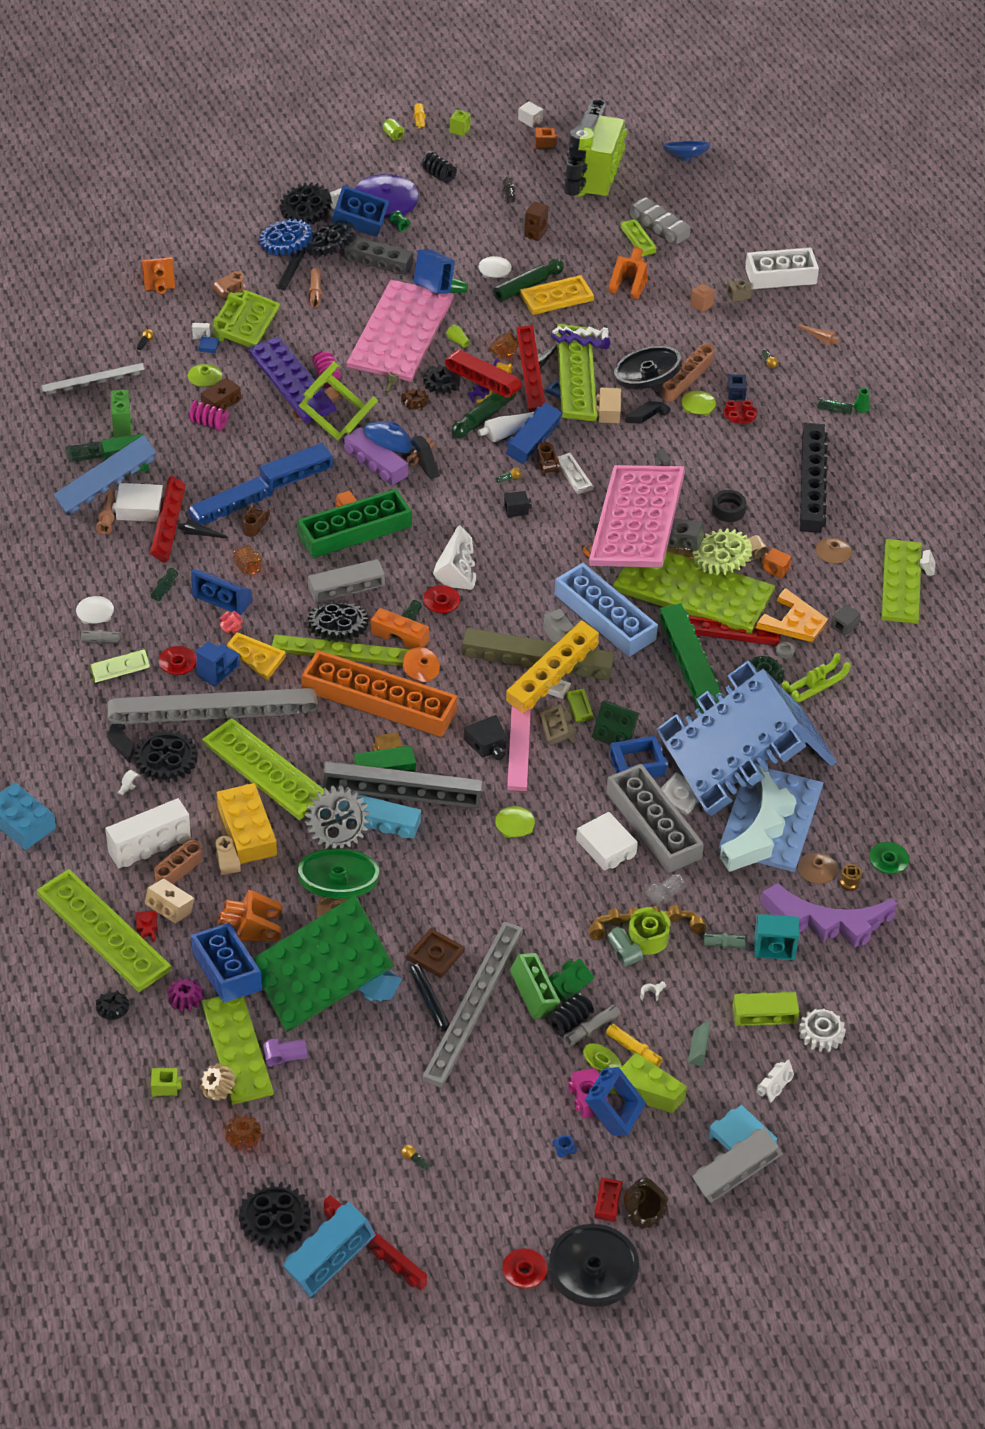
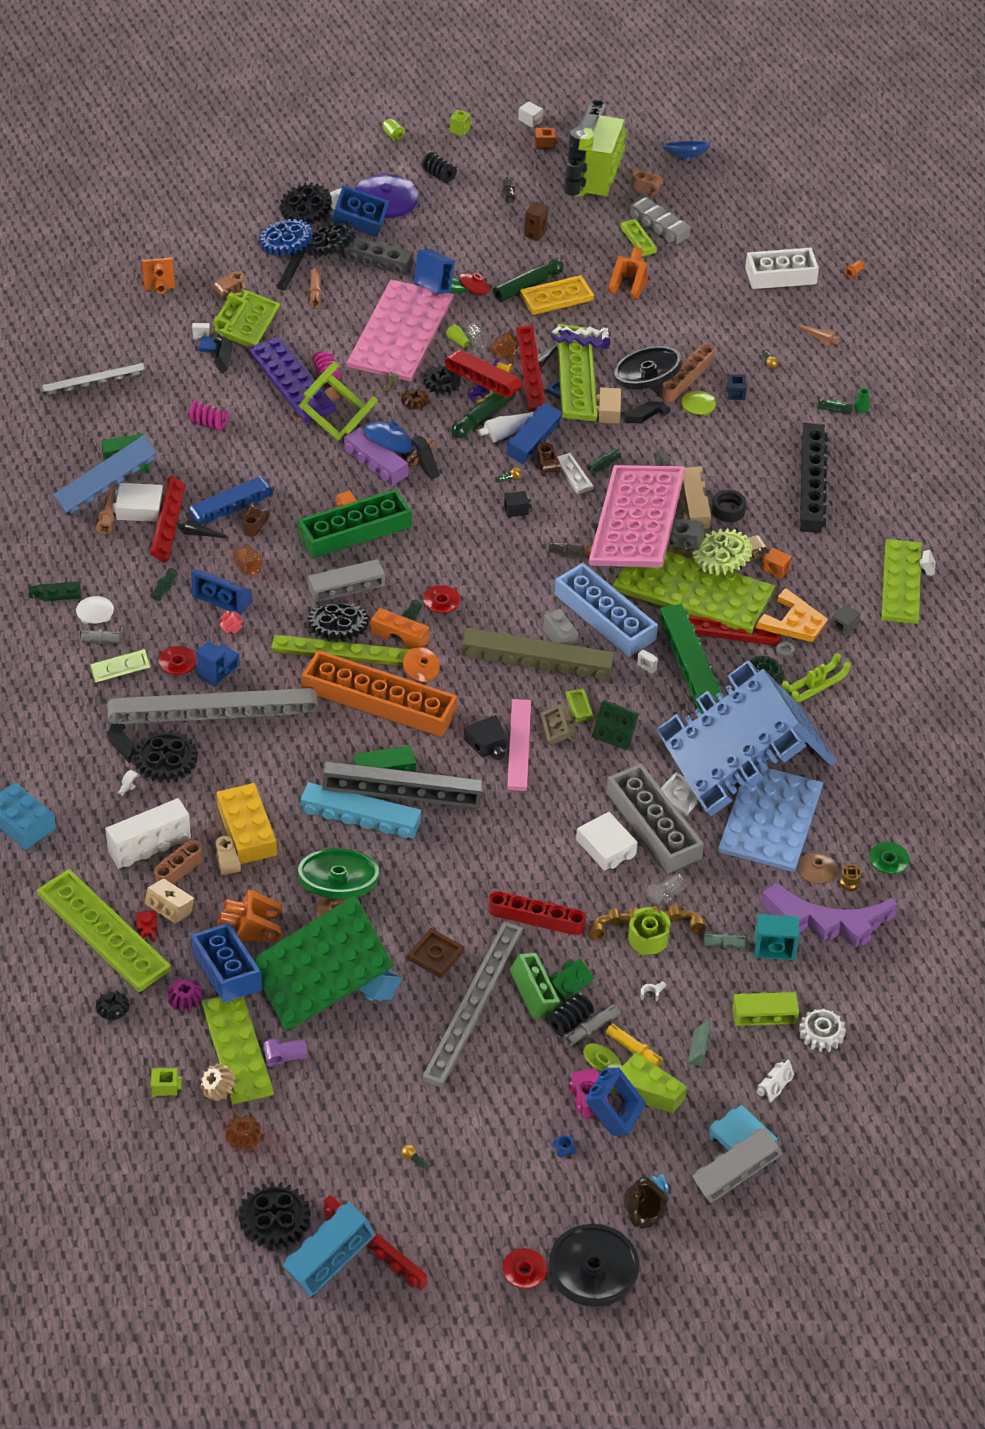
(56, 591): none -> dark green hinge
(84, 451): clear green plate -> none
(121, 413): bright green window -> none
(146, 337): piece -> none
(204, 375): lime dish -> none
(222, 394): reddish brown brick -> none
(223, 352): none -> black piece
(257, 655): yellow wing -> none
(263, 767): lime plate -> none
(297, 466): blue brick -> none
(330, 801): light grey gear -> none
(386, 741): pearl gold brick -> none
(399, 221): green bush -> none
(419, 115): yellow axle -> none
(430, 997): black axle -> none
(455, 562): white wedge -> none
(474, 283): none -> red dish
(477, 338): none -> clear piece
(495, 267): white dish -> none
(515, 822): lime dish -> none
(536, 913): none -> red beam
(555, 657): yellow brick -> none
(560, 689): white tile -> none
(566, 549): none -> clear smoke axle
(604, 461): none -> clear green pin
(608, 1199): red plate -> none
(620, 748): blue window -> none
(624, 947): sand green piece -> none
(645, 182): none -> nougat piece
(647, 661): none -> white plate
(660, 1182): none -> dark azure bush
(692, 497): none -> tan wedge
(702, 297): nougat brick -> none
(739, 290): dark tan brick -> none
(740, 412): red dish -> none
(757, 840): light aqua arch -> none
(833, 550): medium nougat dish -> none
(852, 270): none -> orange pin

